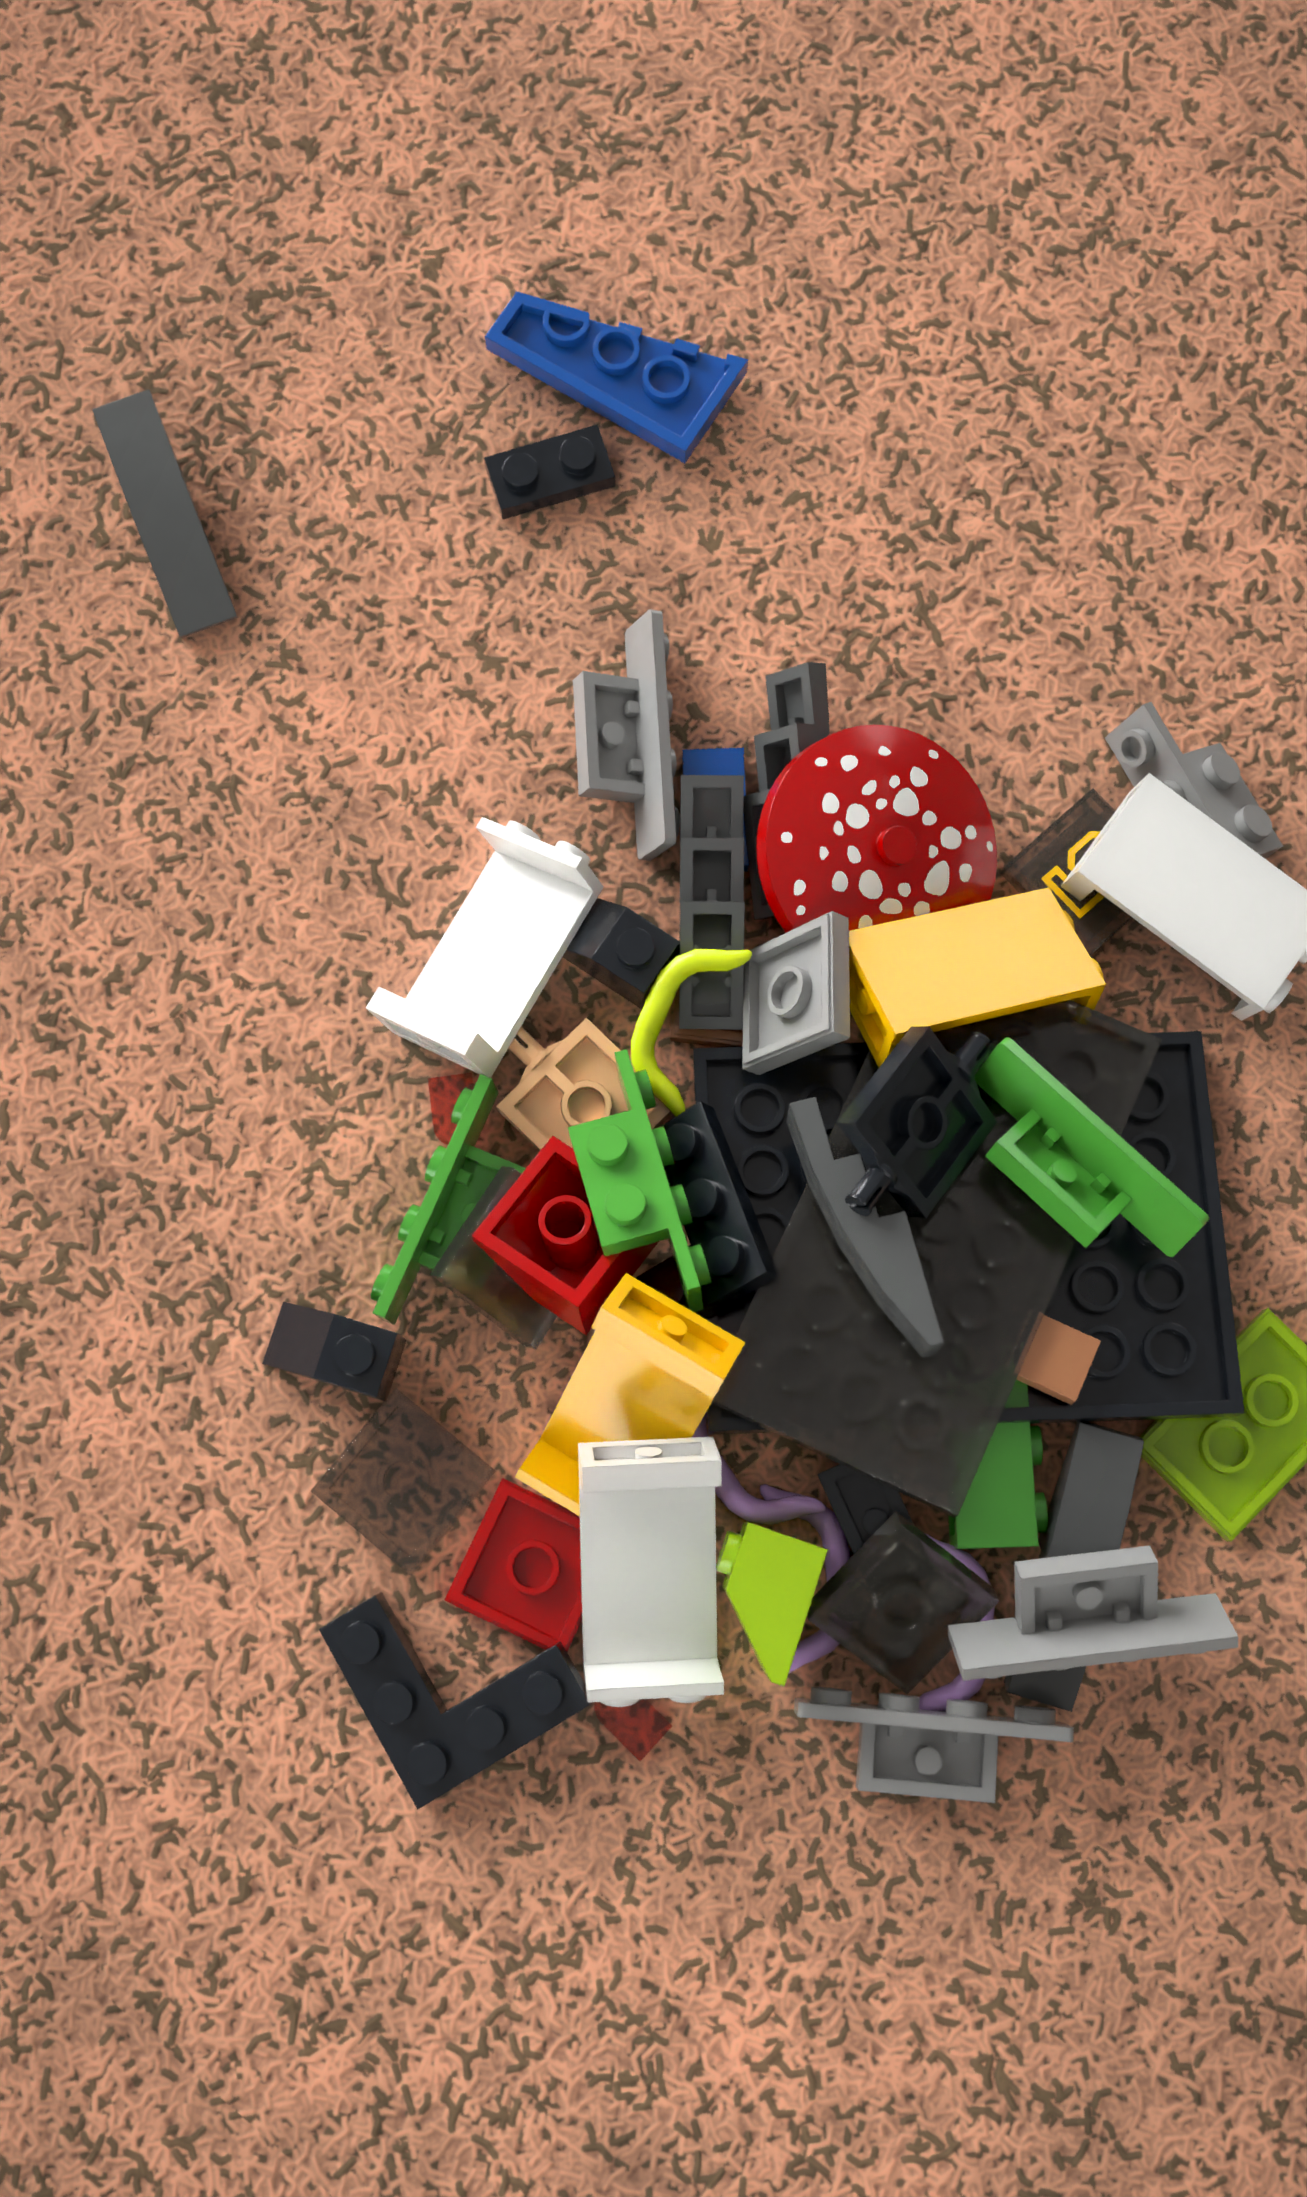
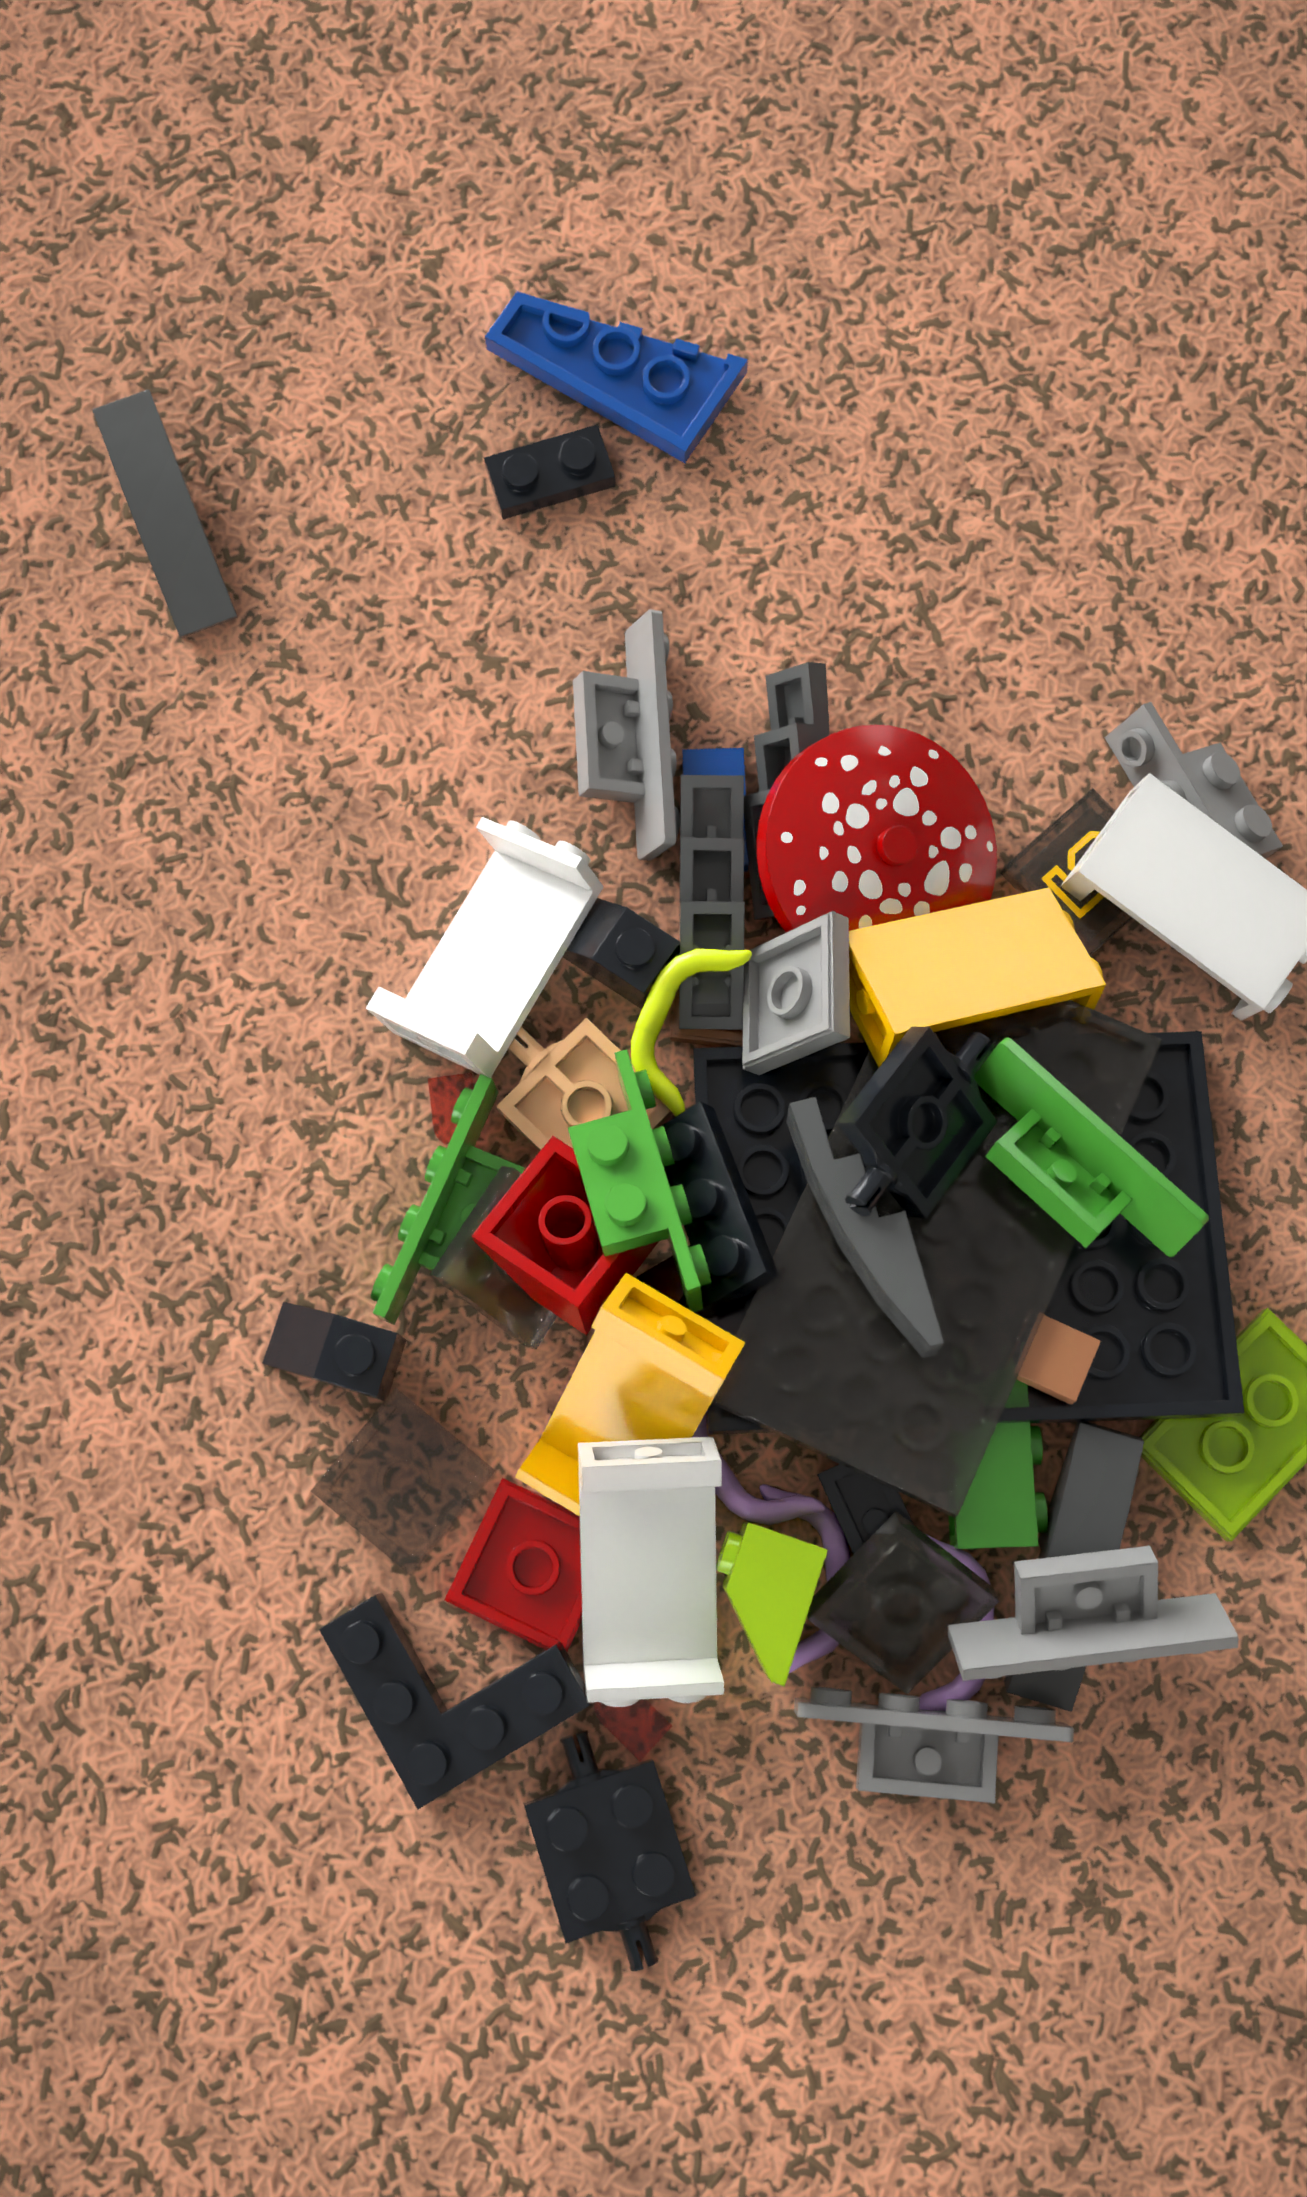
(609, 1850): none -> black plate

